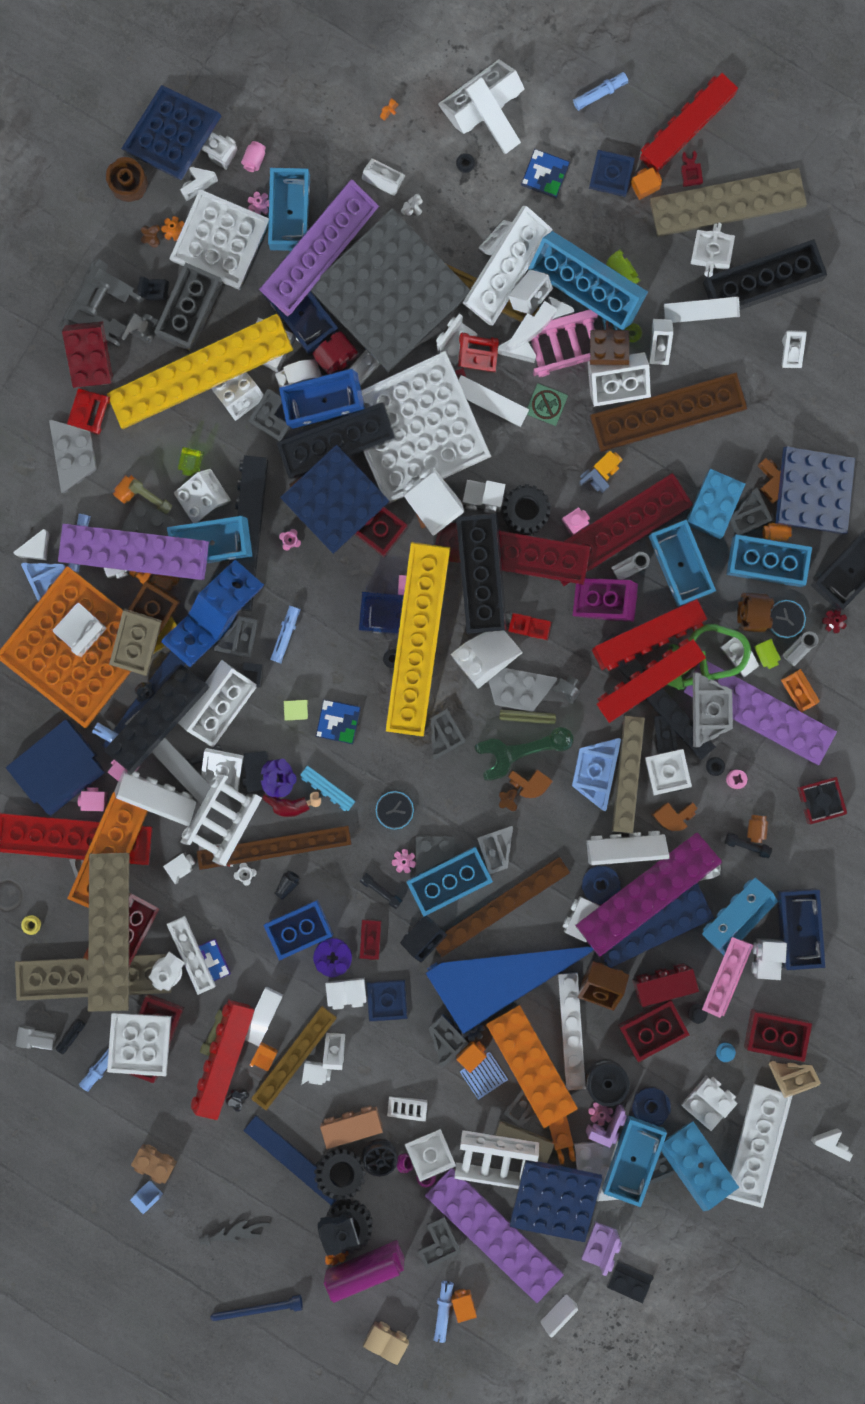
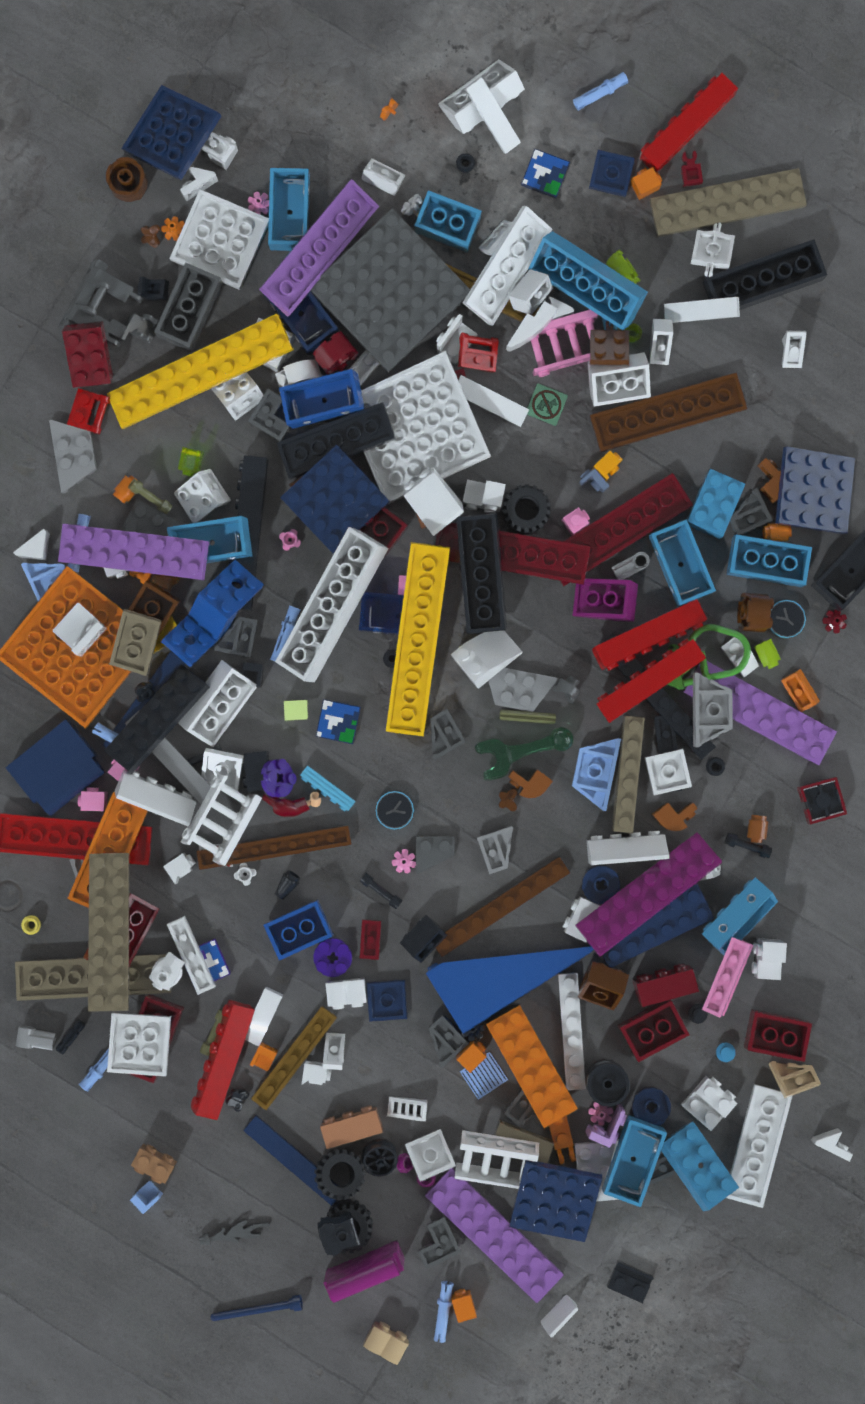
(253, 156): bright pink brick -> none
(331, 605): none -> white brick
(334, 1260): orange plant -> none
(447, 221): none -> dark azure brick
(449, 881): dark azure brick -> none
(524, 352): white slope -> none
(530, 626): red slope -> none
(602, 1247): lavender bracket -> none
(733, 778): bright pink wheel -> none
(799, 648): light grey piece -> none
(805, 946): dark blue piece -> none

